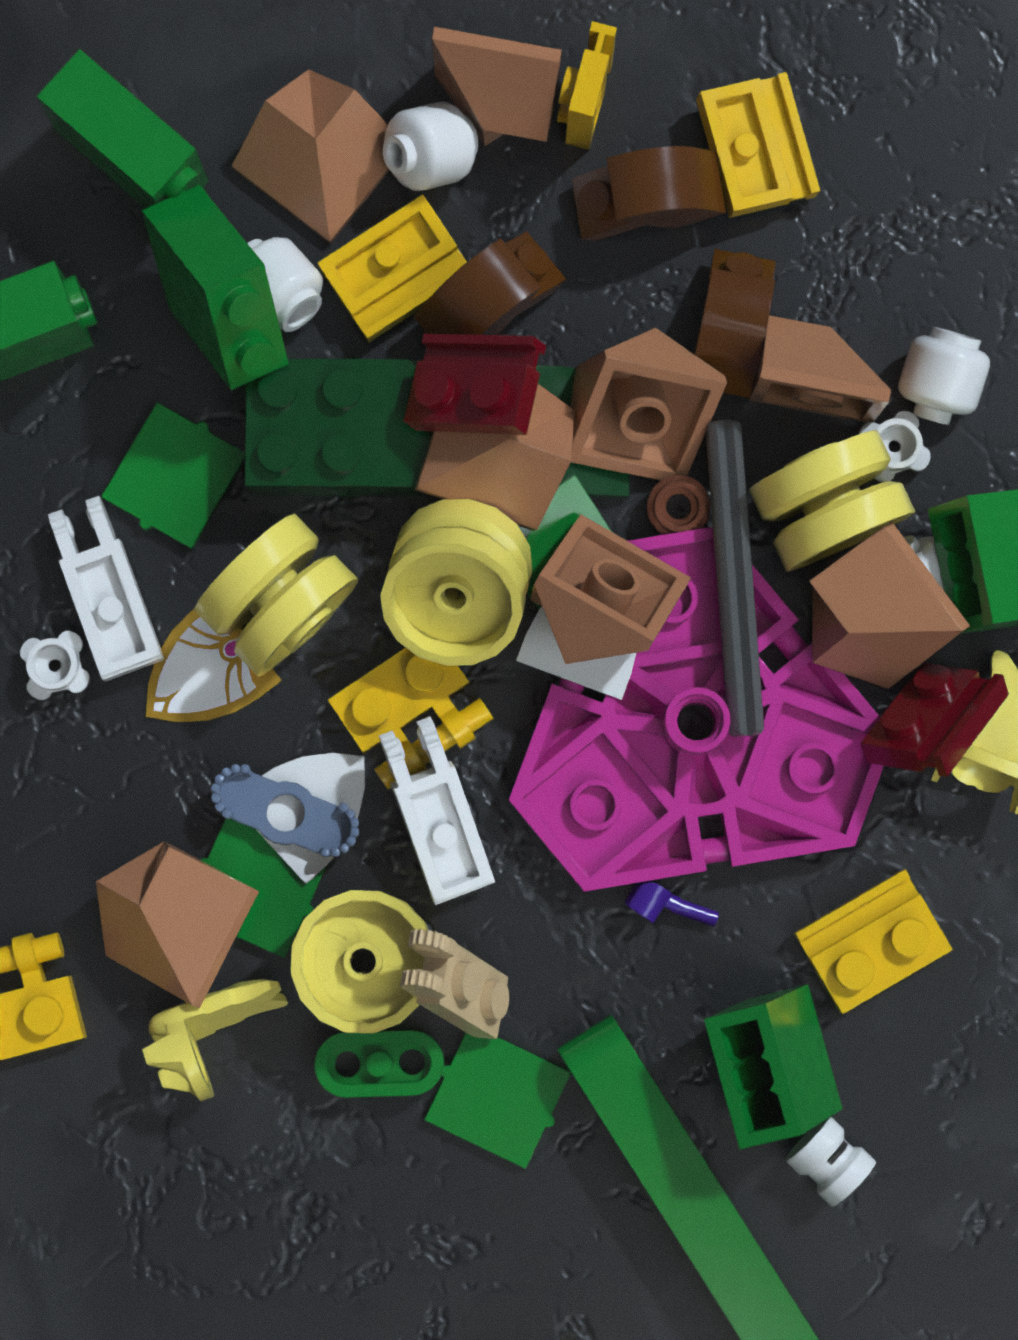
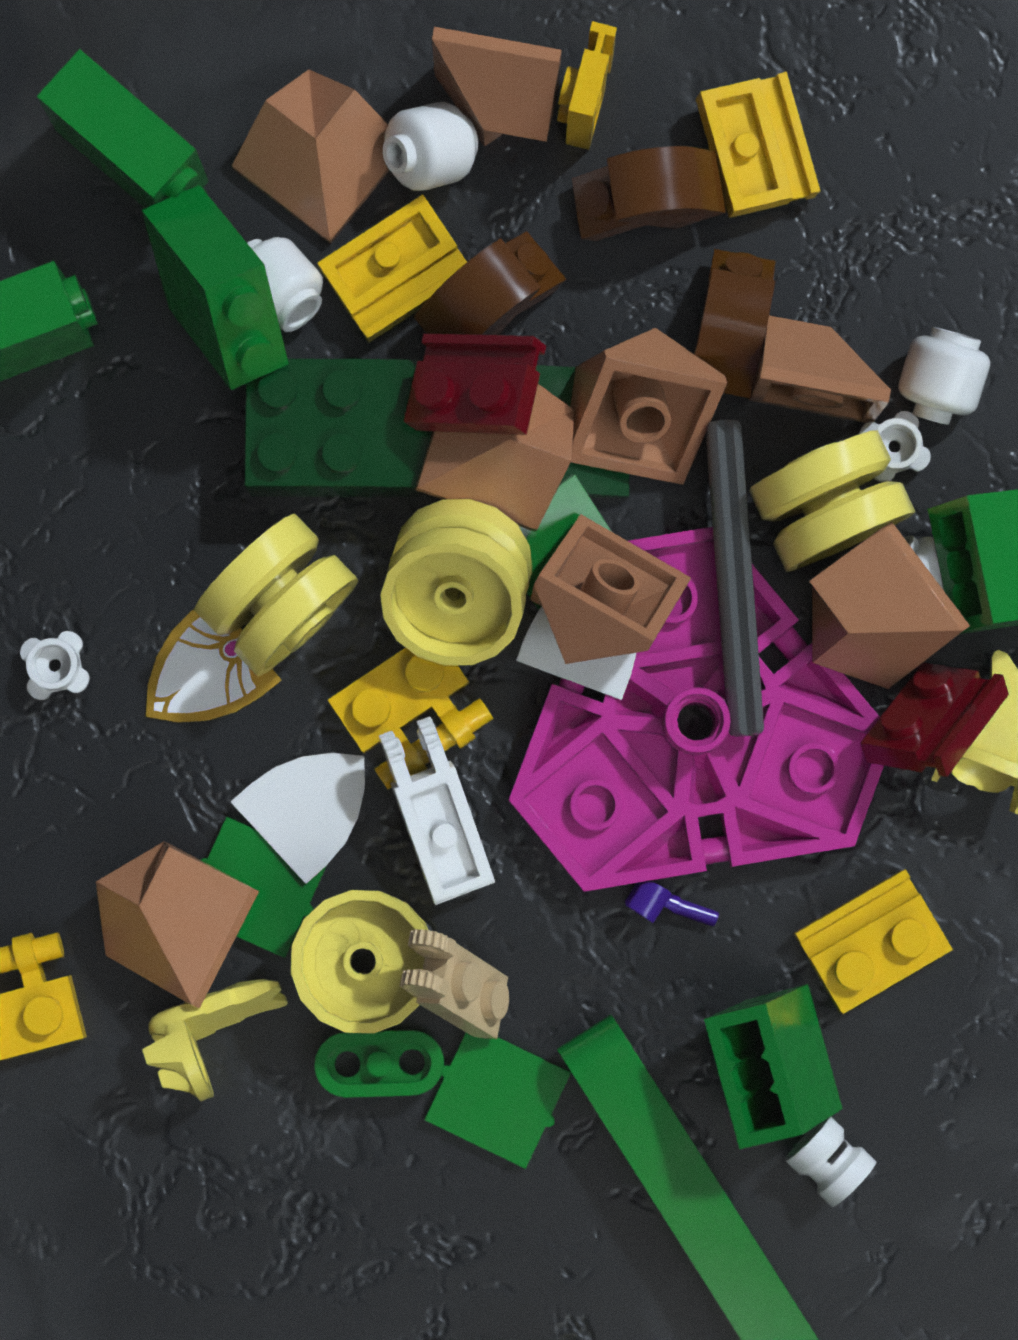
(106, 596): white hinge -> none
(174, 476): green piece -> none
(246, 798): sand blue piece -> none
(678, 485): copper plate -> none

